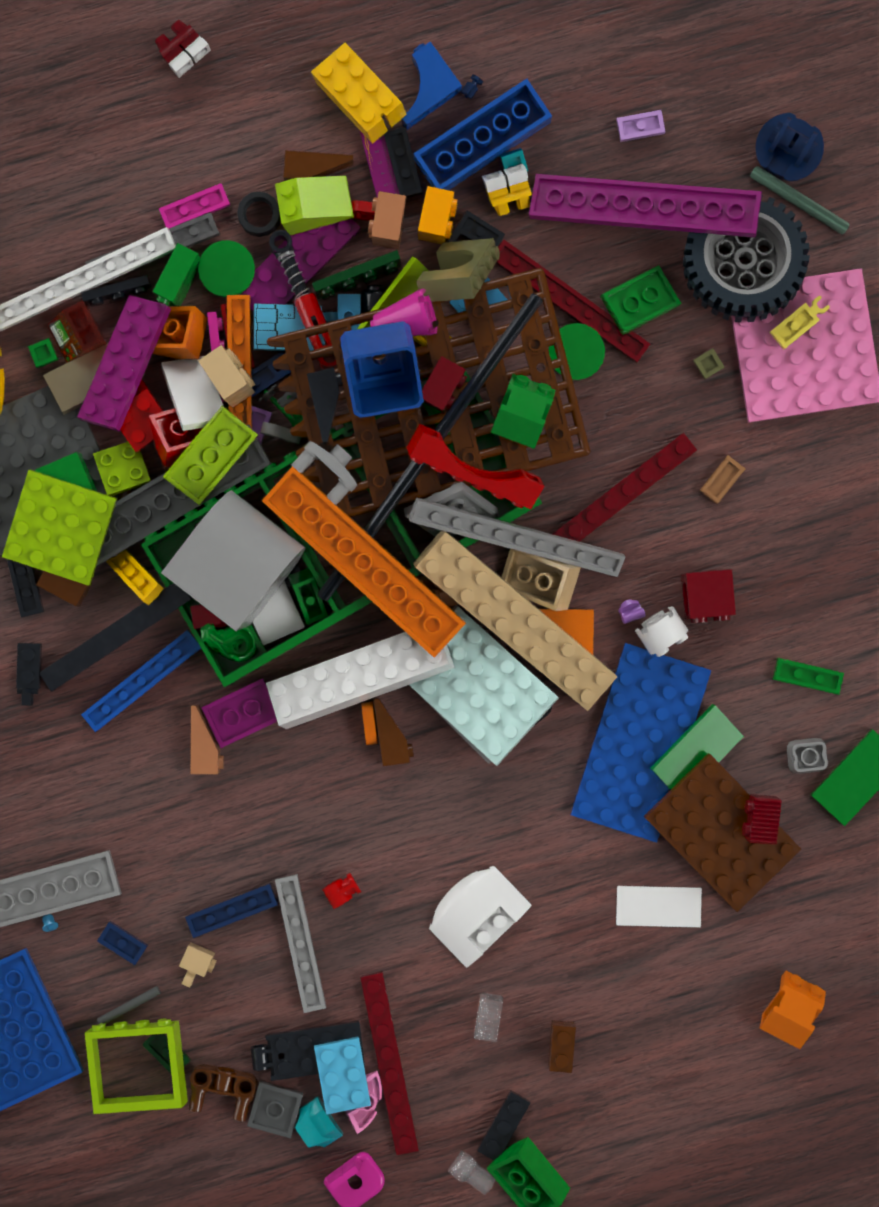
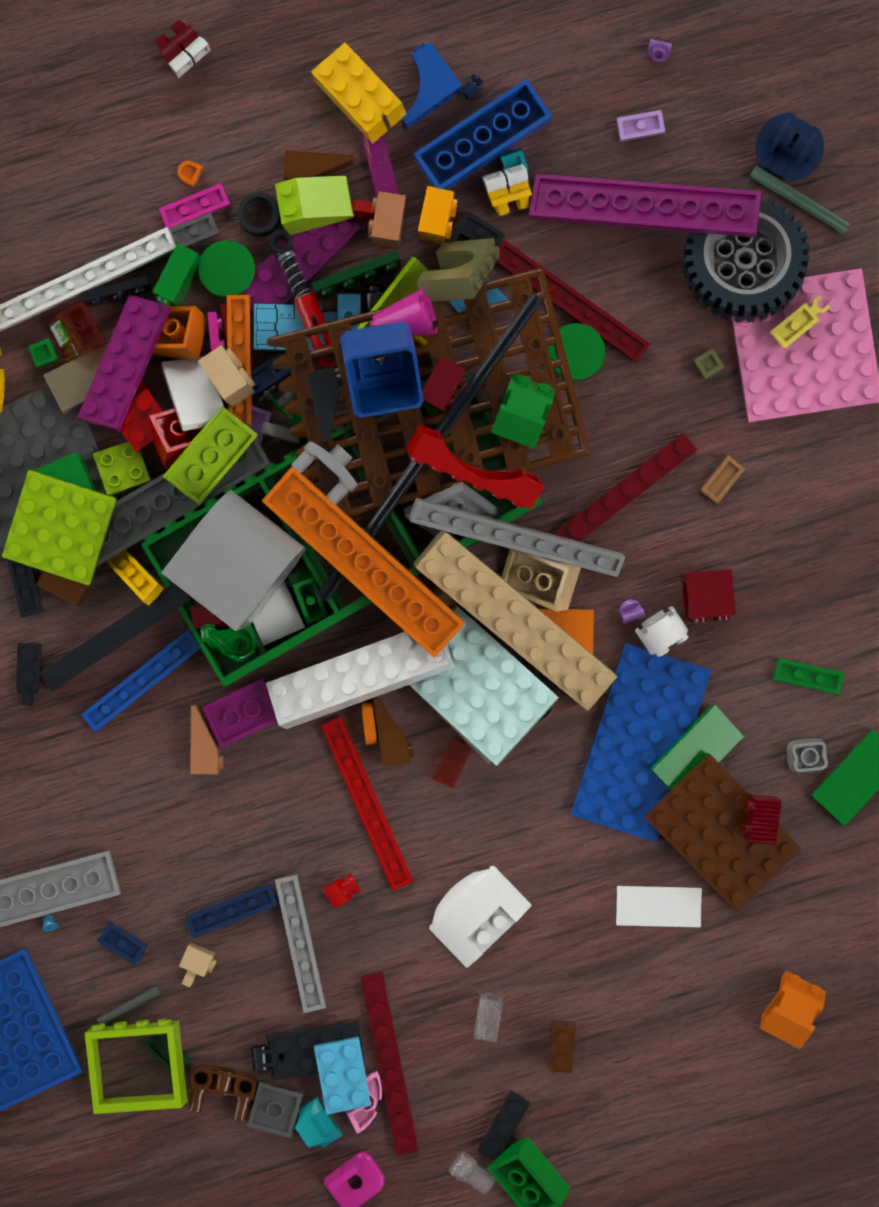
(189, 172): none -> orange tile
(367, 803): none -> red tile
(403, 162): black plate -> none
(452, 762): none -> clear red plate
(640, 300): green tile -> none
(659, 50): none -> medium lavender plate

